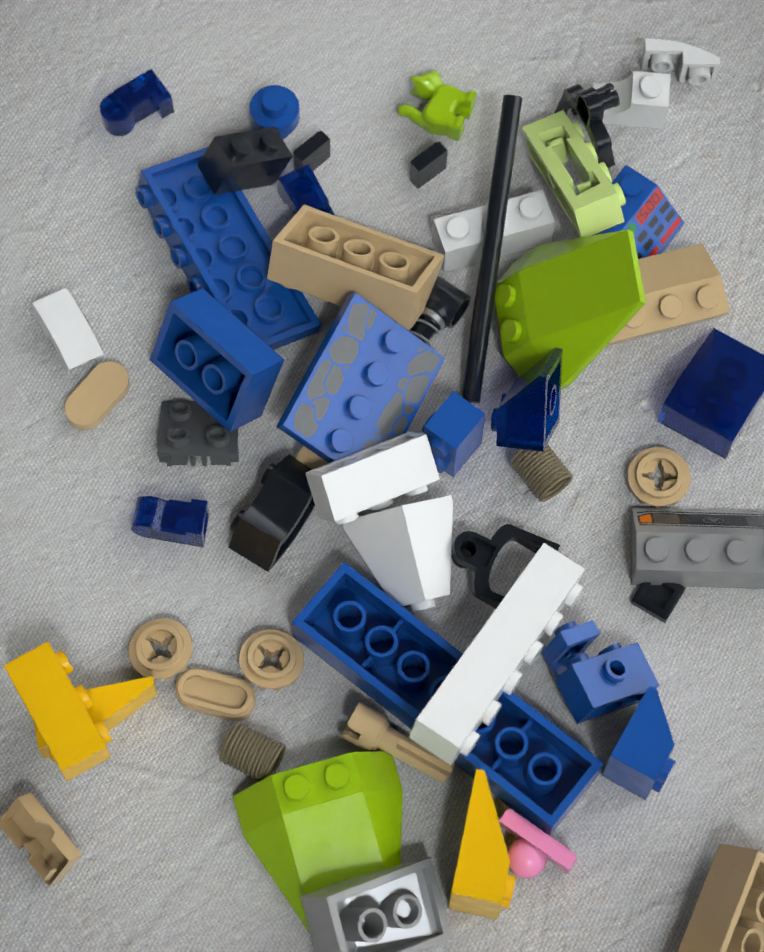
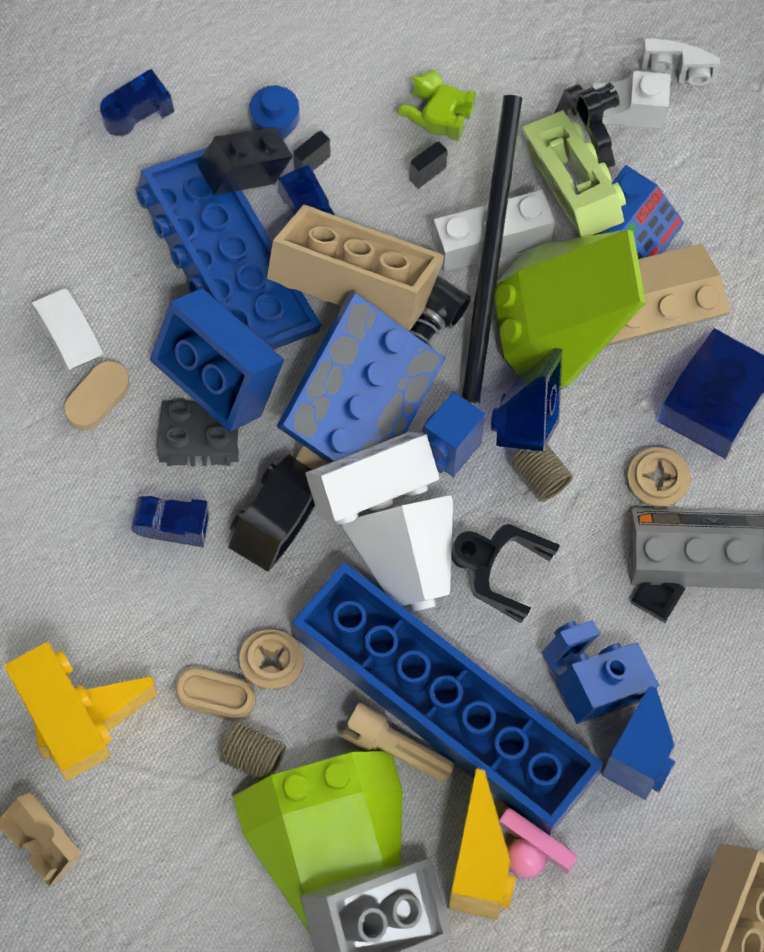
(160, 632): tan gear -> none
(496, 655): white brick -> none

